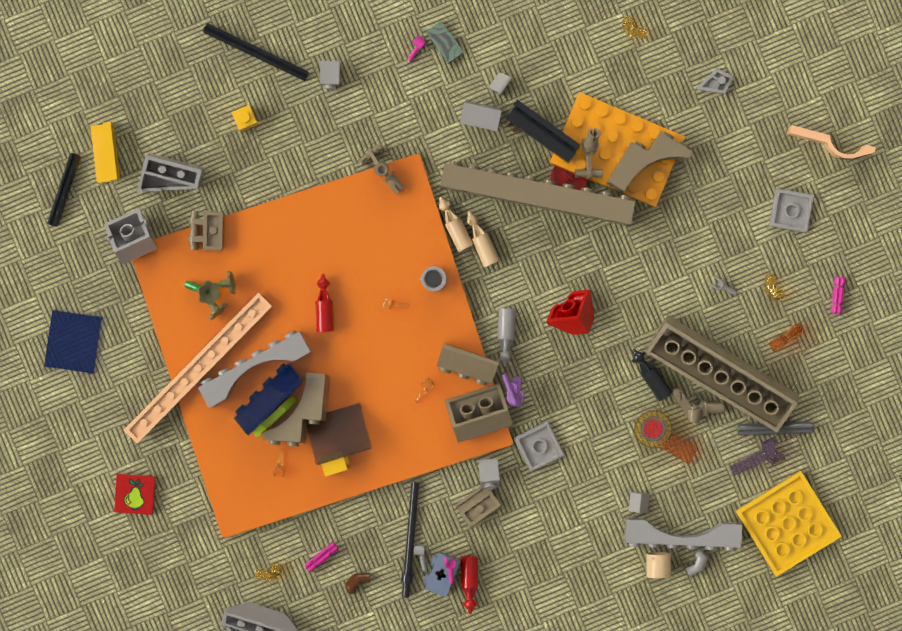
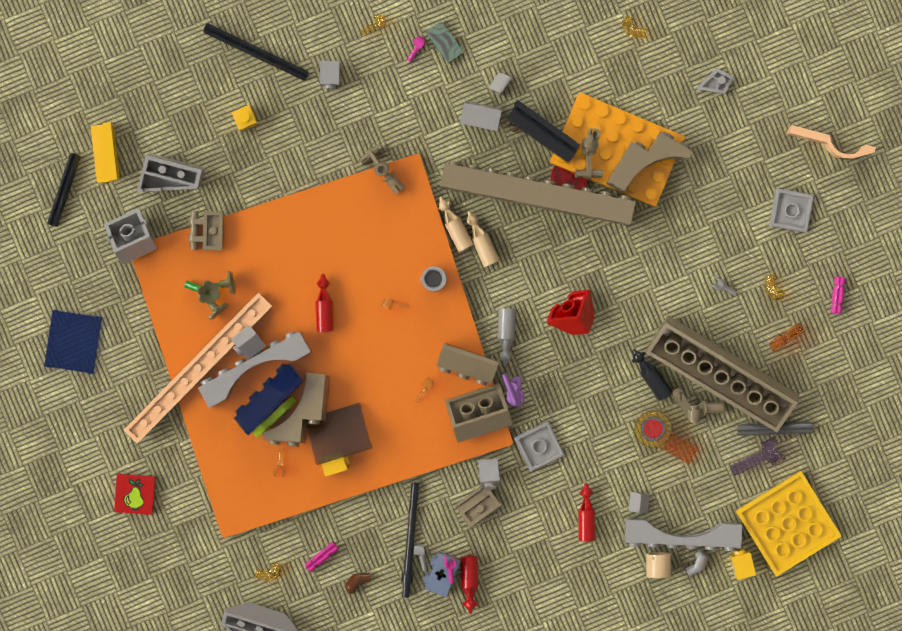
(247, 343): none -> light grey brick
(379, 22): none -> clear yellow hand
(586, 517): none -> red wheel
(742, 564): none -> yellow brick

